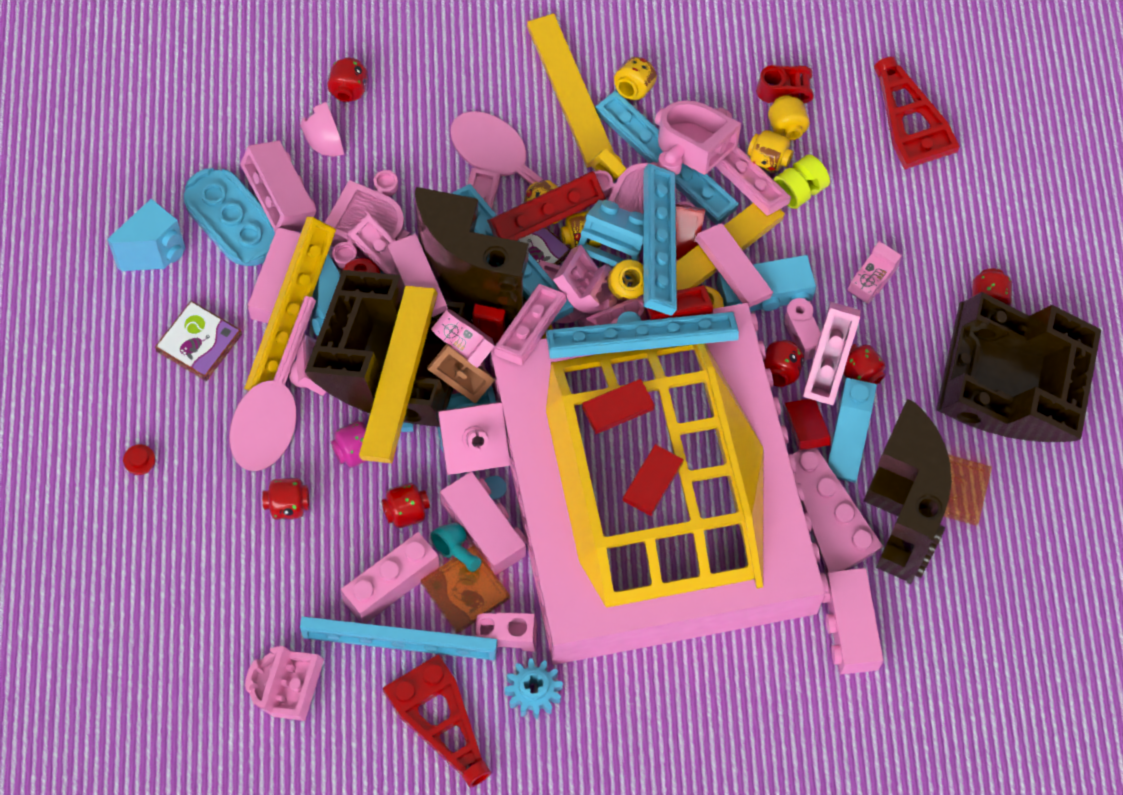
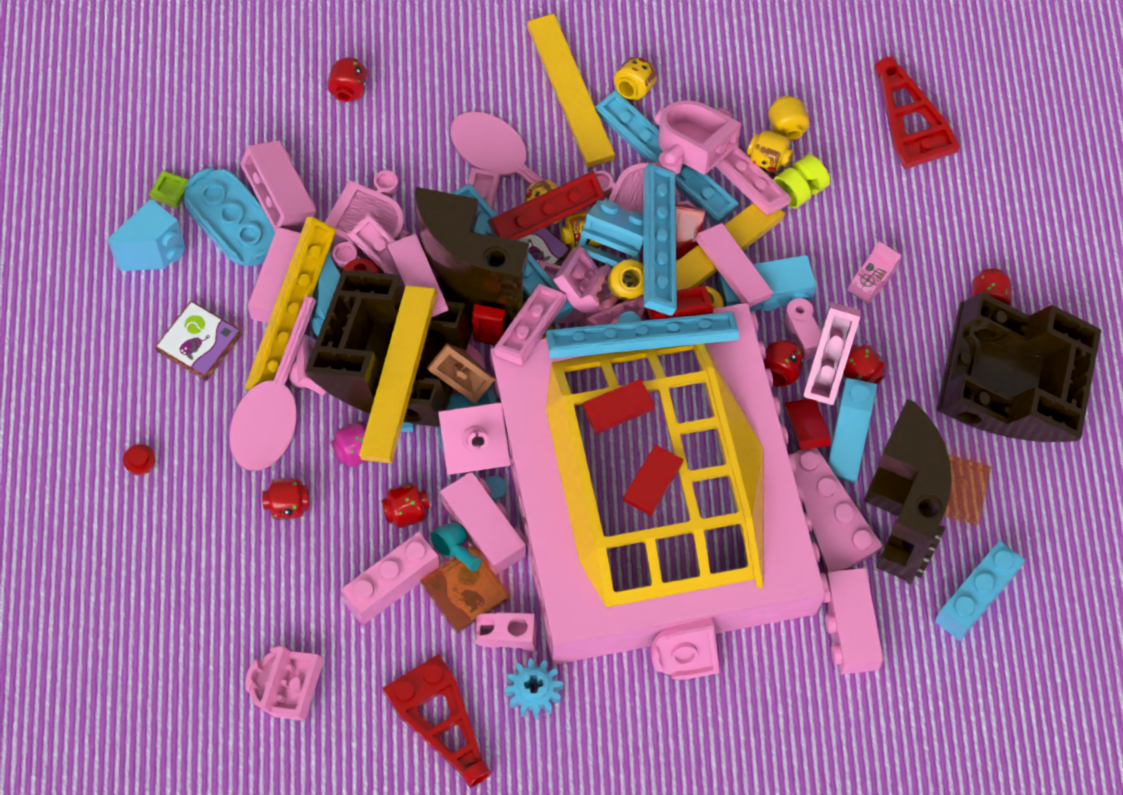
(169, 189): none -> lime tile
(322, 132): bright pink brick -> none
(398, 638): medium azure tile -> none
(463, 337): bright pink leg -> none
(608, 162): yellow plate -> none
(686, 650): none -> bright pink tile
(786, 83): red piece -> none
(979, 590): none -> medium azure brick

